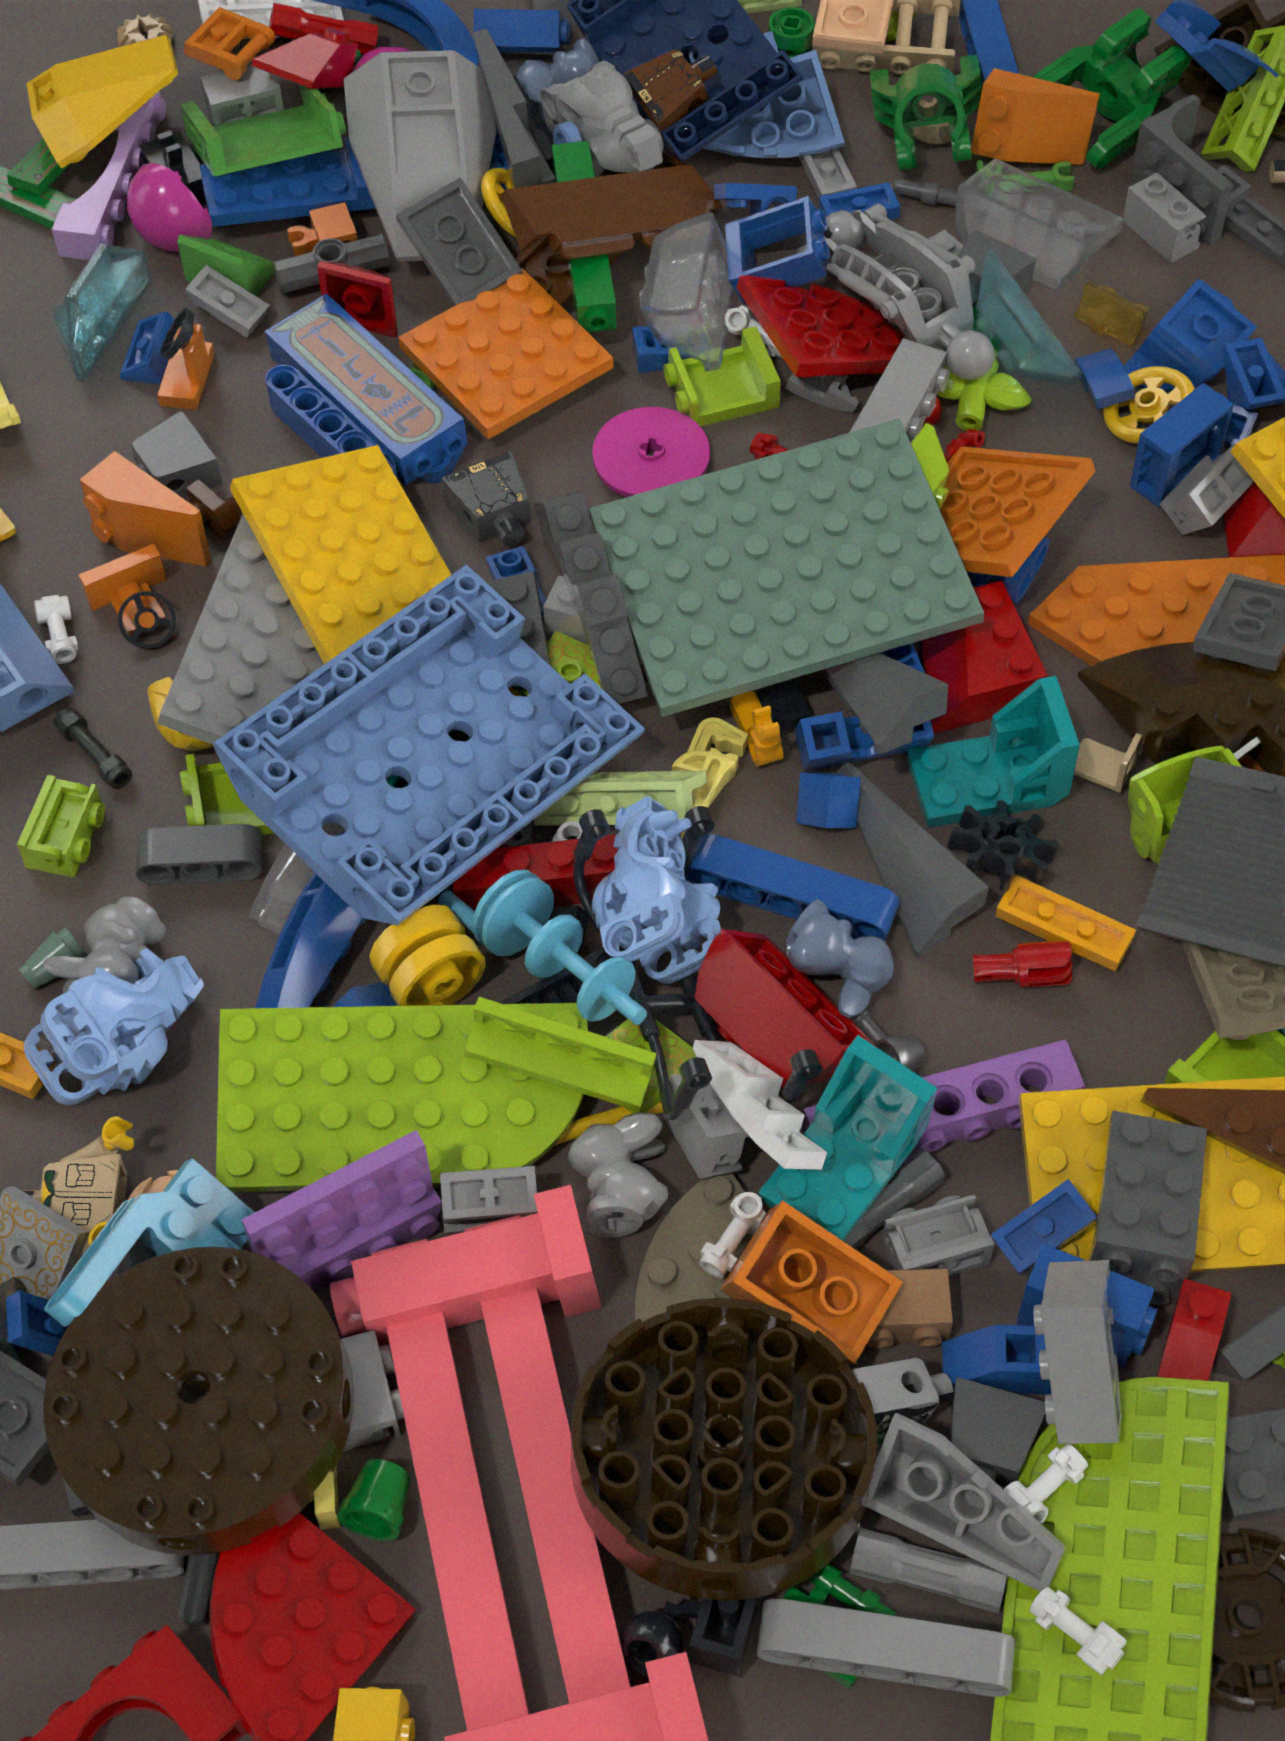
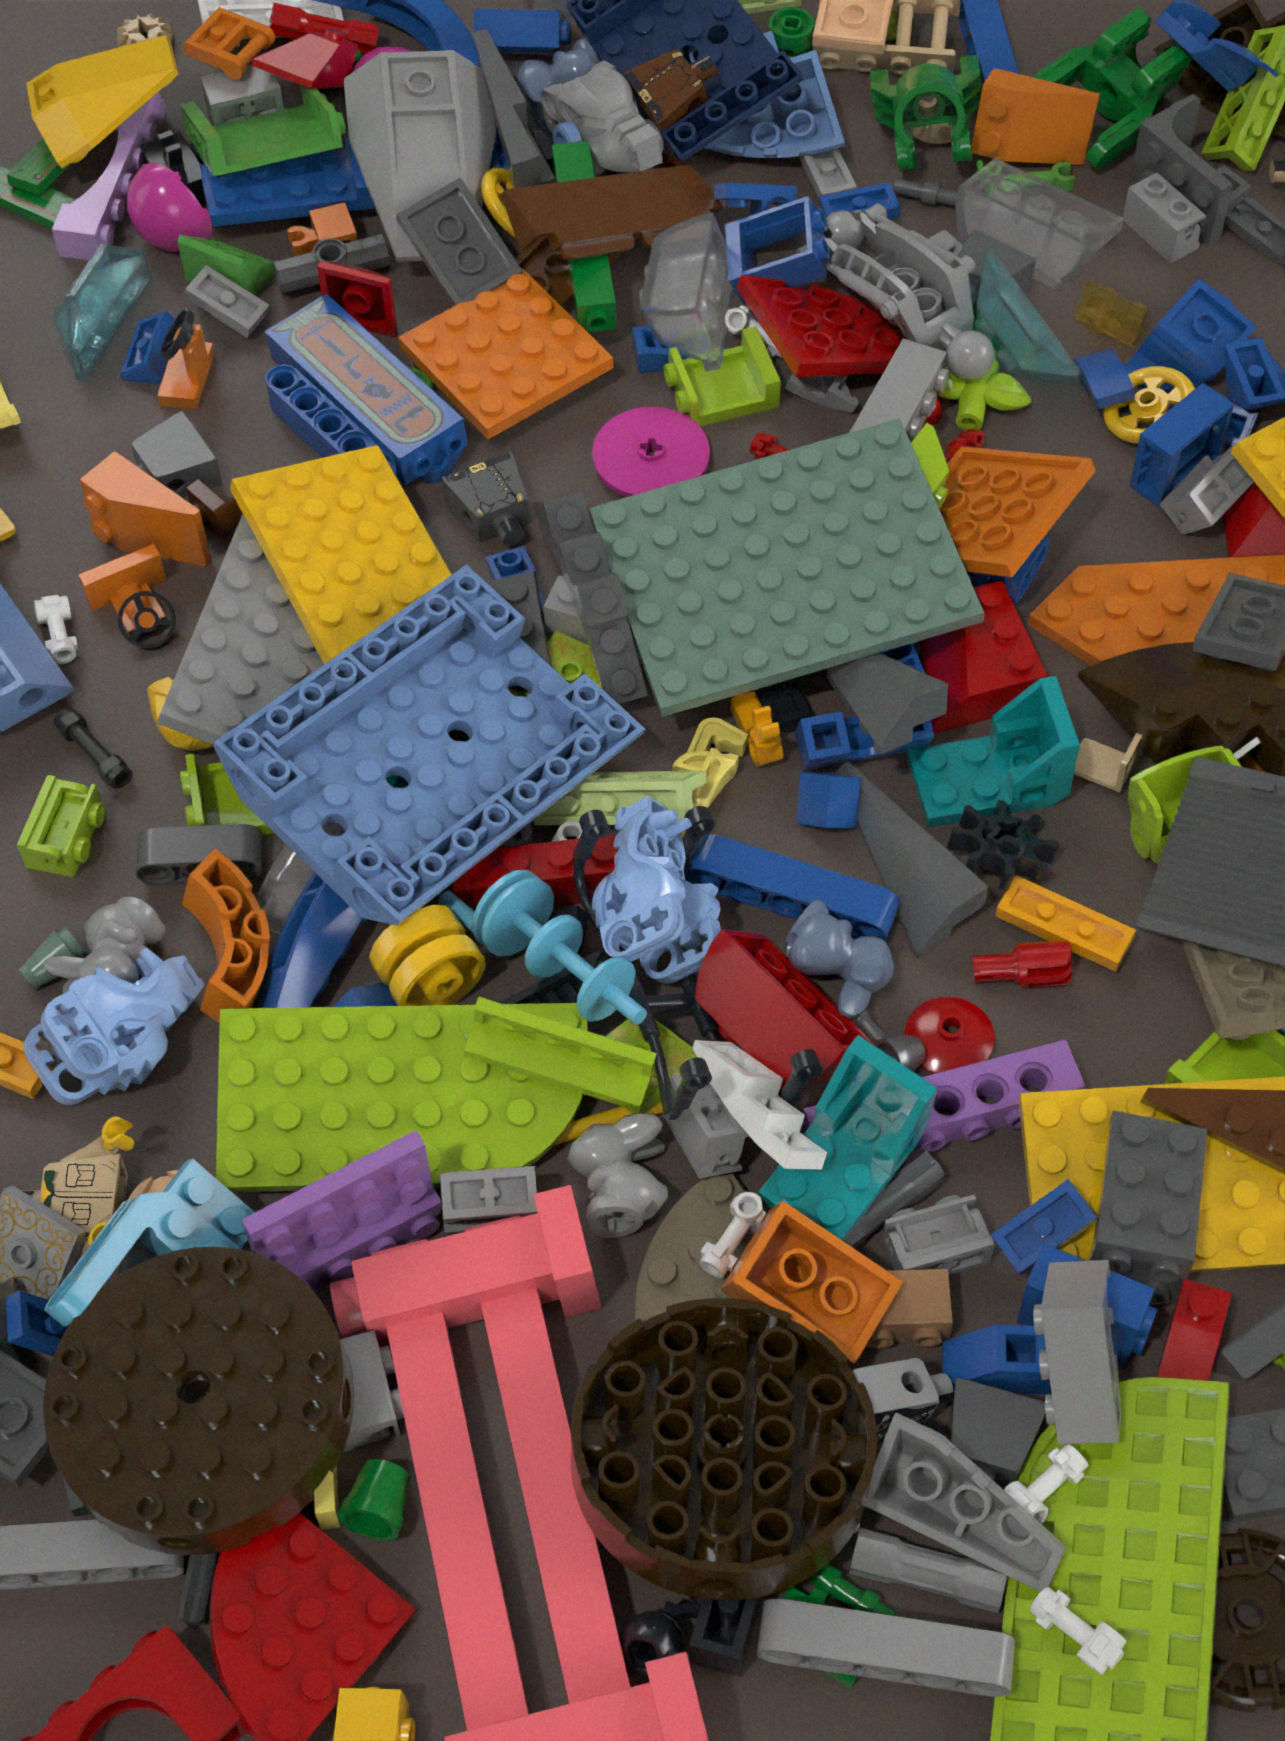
(238, 929): none -> orange brick
(947, 1050): none -> red dish

